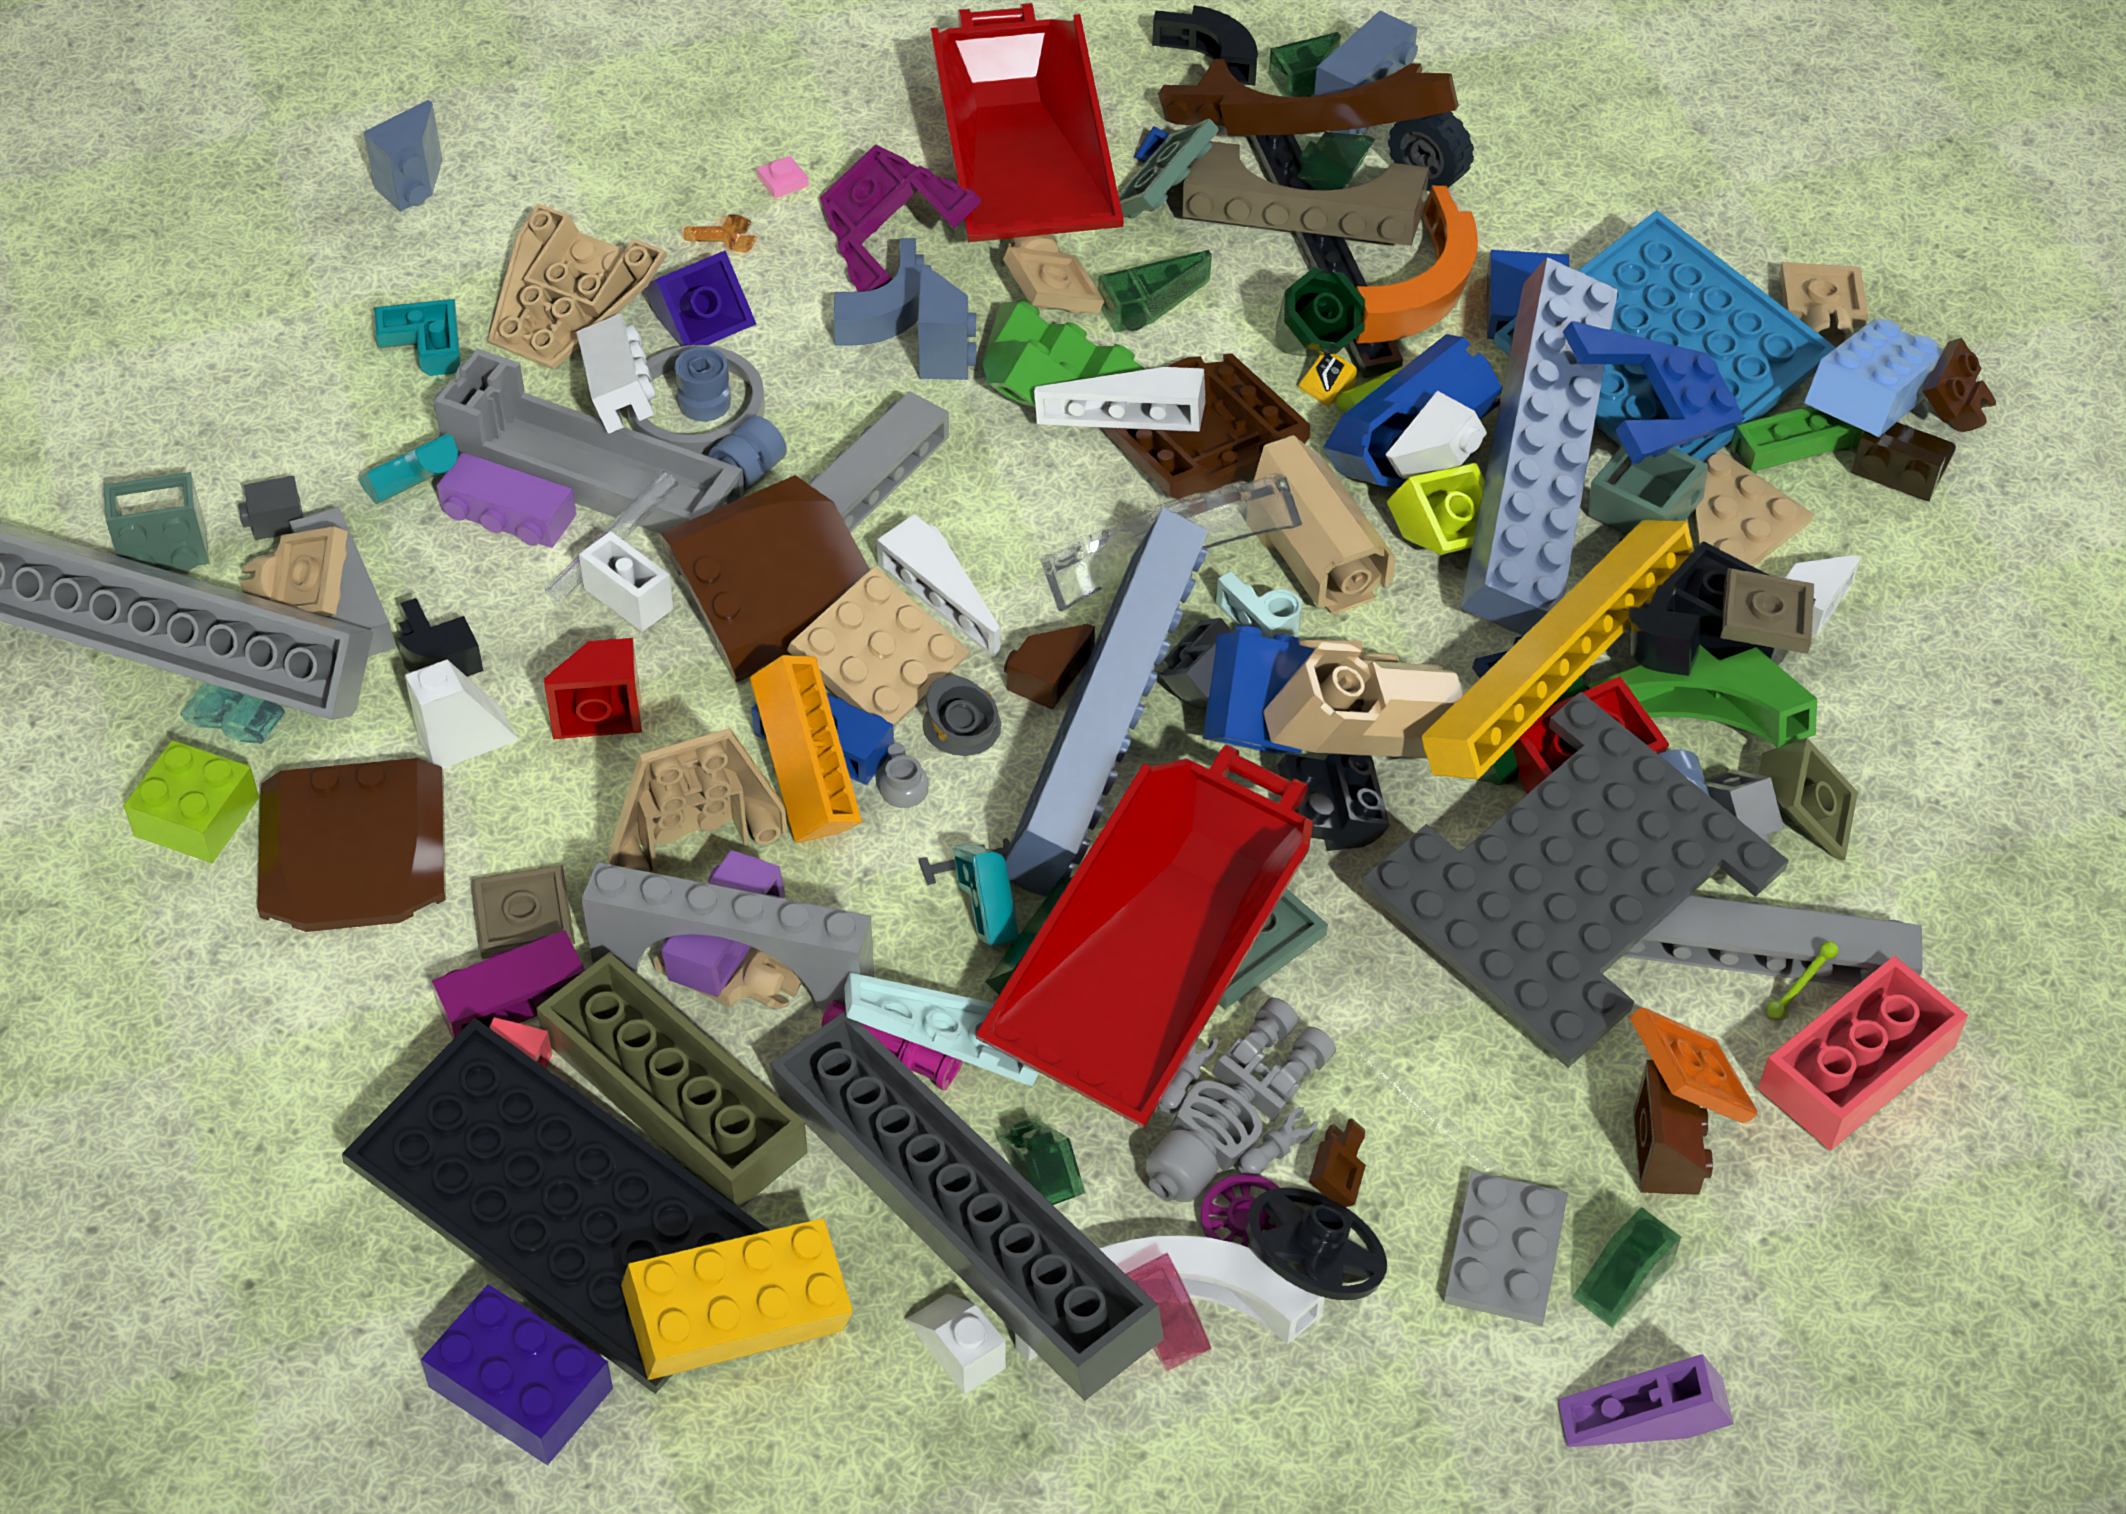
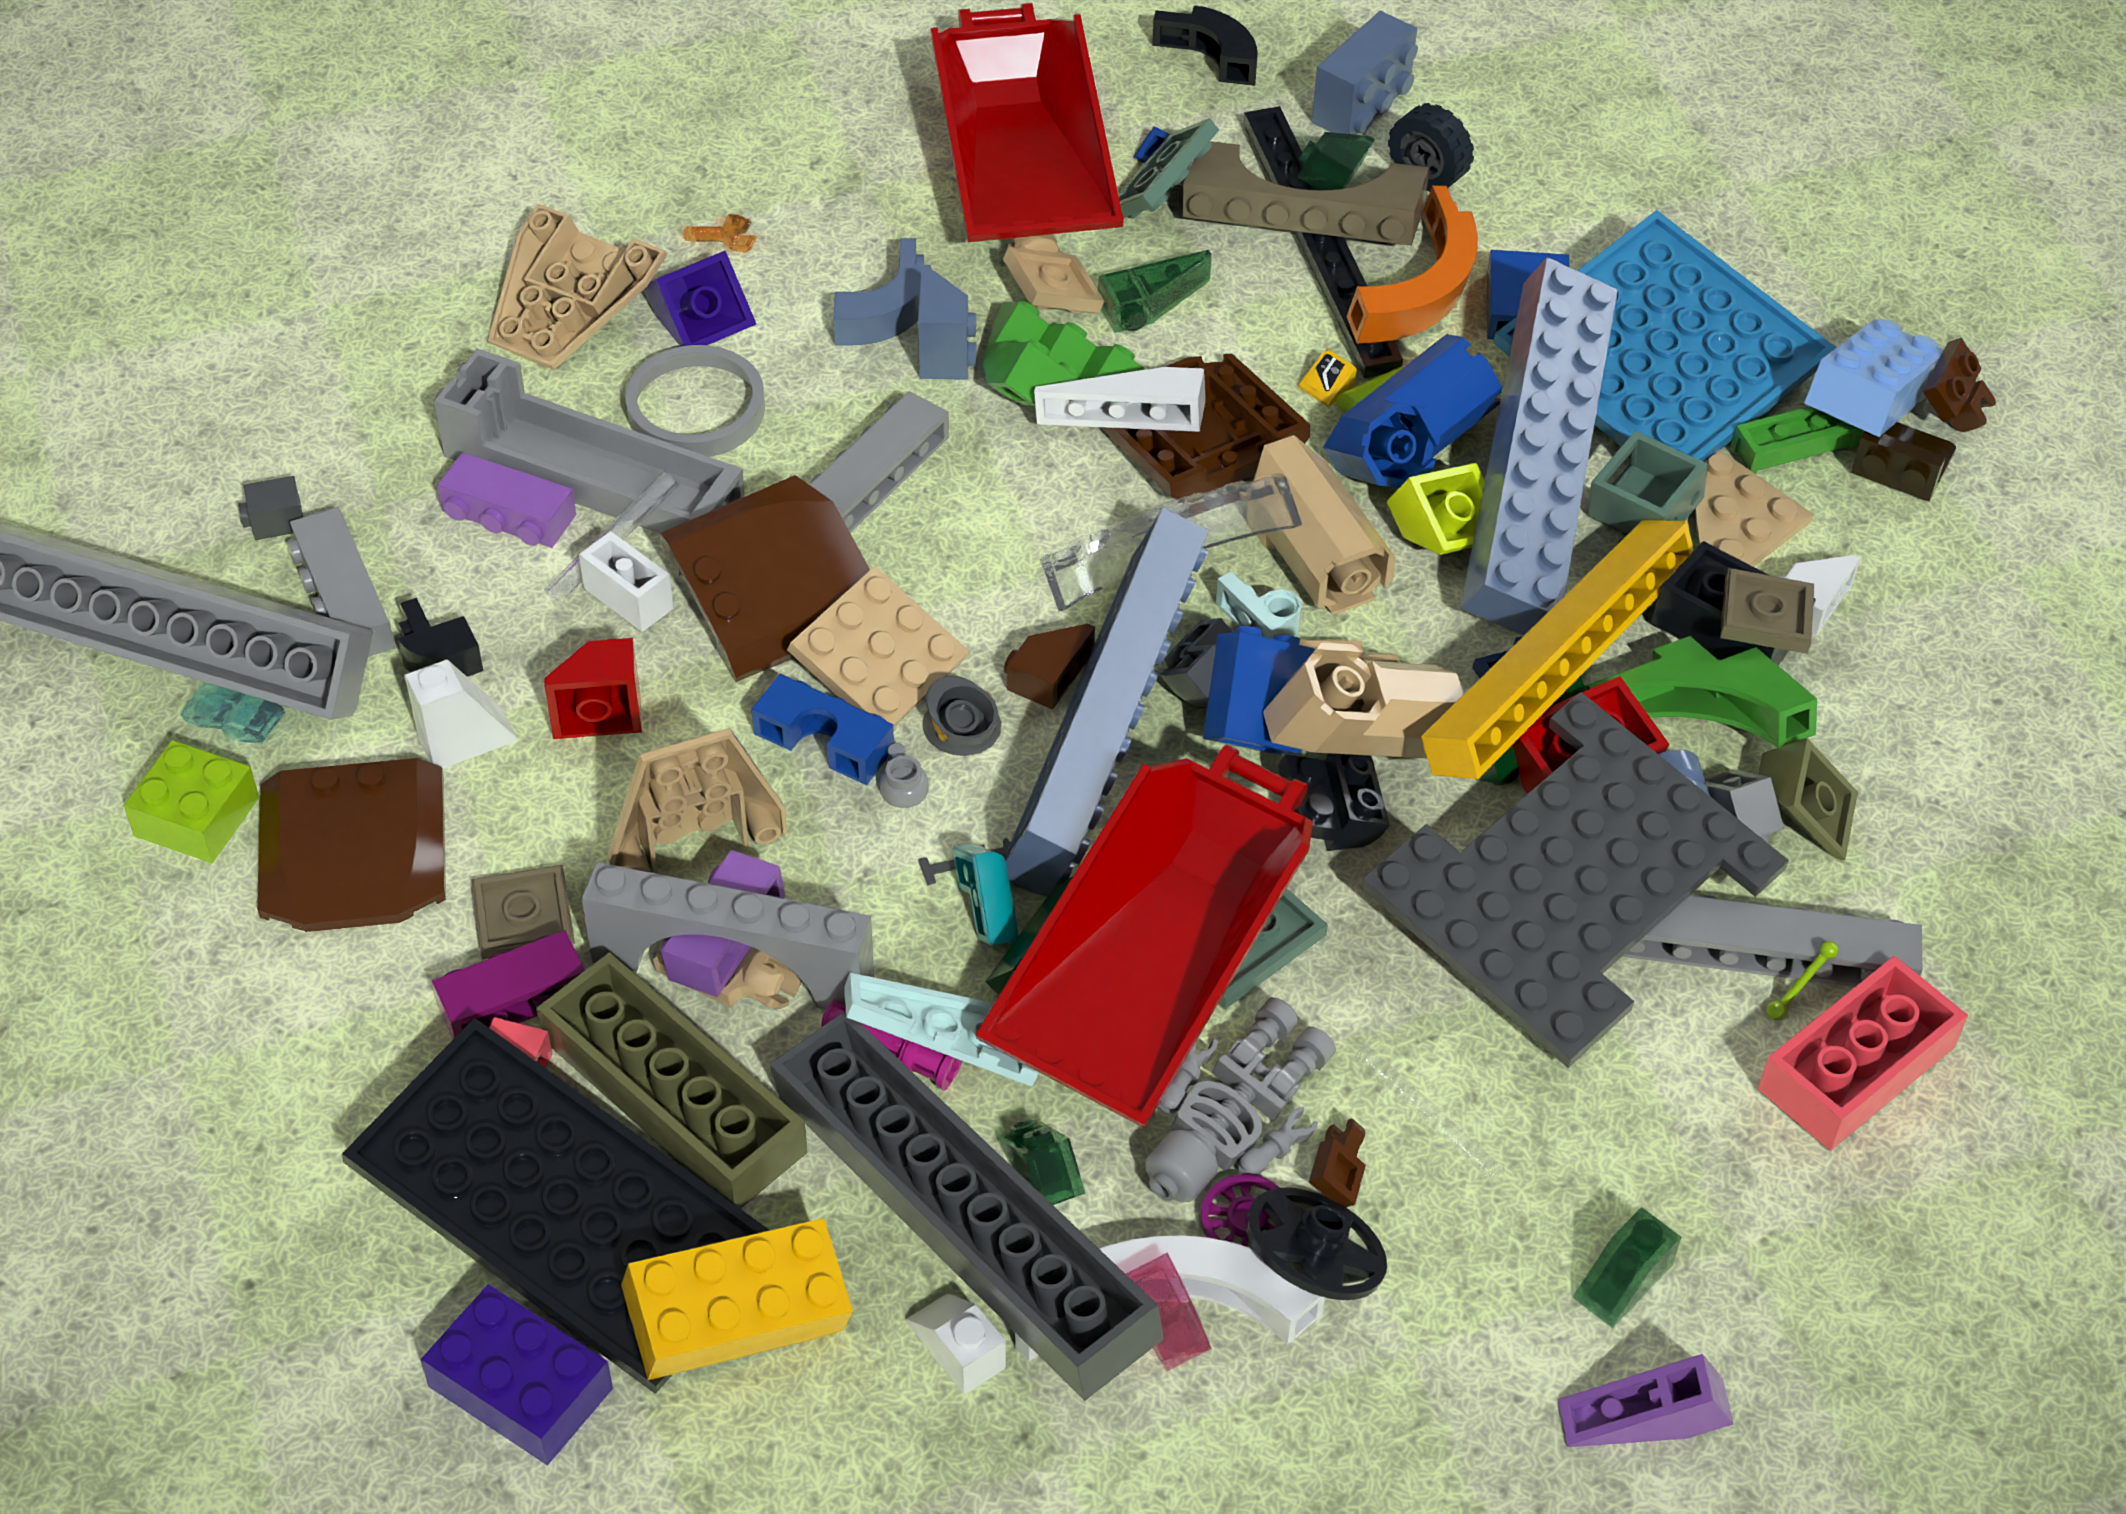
(159, 537): sand green piece -> none
(302, 571): tan plate -> none
(405, 156): sand blue slope -> none
(410, 469): teal brick -> none
(428, 325): teal brick -> none
(616, 370): white brick -> none
(702, 384): sand blue wheel -> none
(753, 447): sand blue wheel -> none
(782, 177): bright pink plate -> none
(805, 748): light orange brick -> none
(872, 194): magenta wing -> none
(929, 569): white slope -> none
(1249, 112): reddish brown slope -> none
(1295, 64): clear green slope -> none
(1319, 314): dark green cone -> none
(1437, 438): white slope -> none
(1506, 1248): light grey plate -> none
(1663, 637): black brick -> none
(1669, 1138): reddish brown slope -> none
(1682, 379): blue wing -> none
(1693, 1065): orange tile -> none
(1825, 298): tan plate -> none

